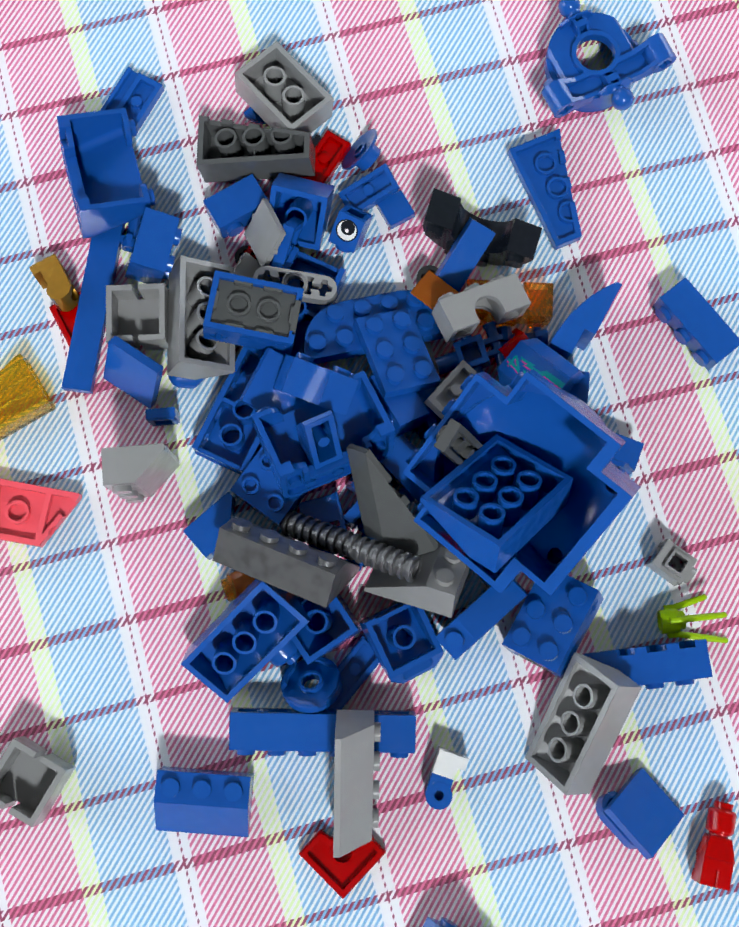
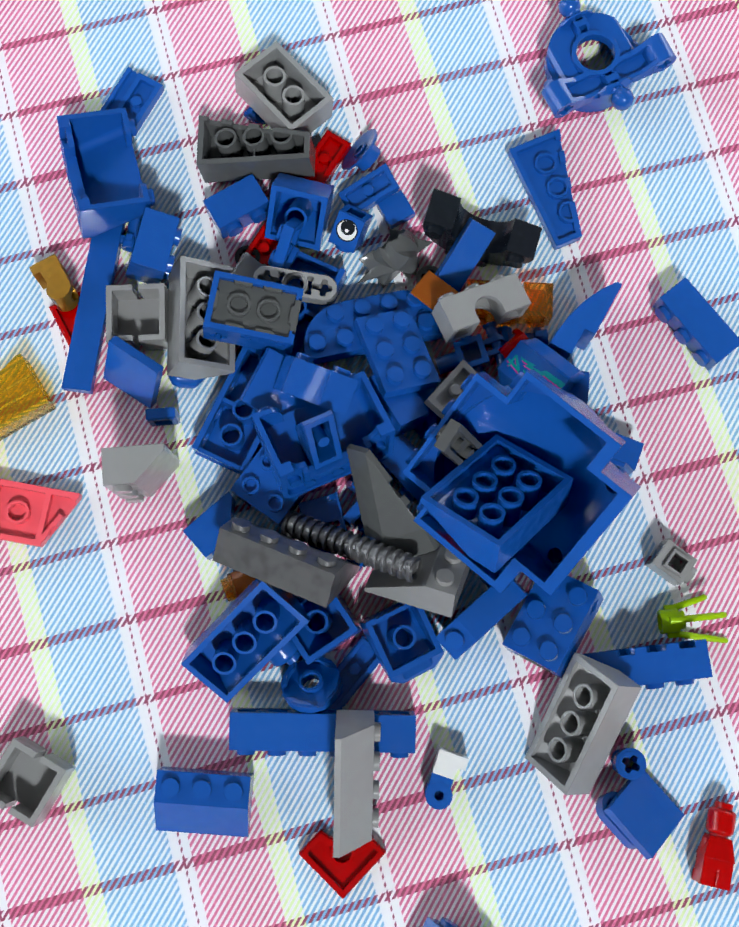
(264, 233): light grey piece -> none
(395, 256): none -> dark grey hair
(635, 756): none -> blue bush

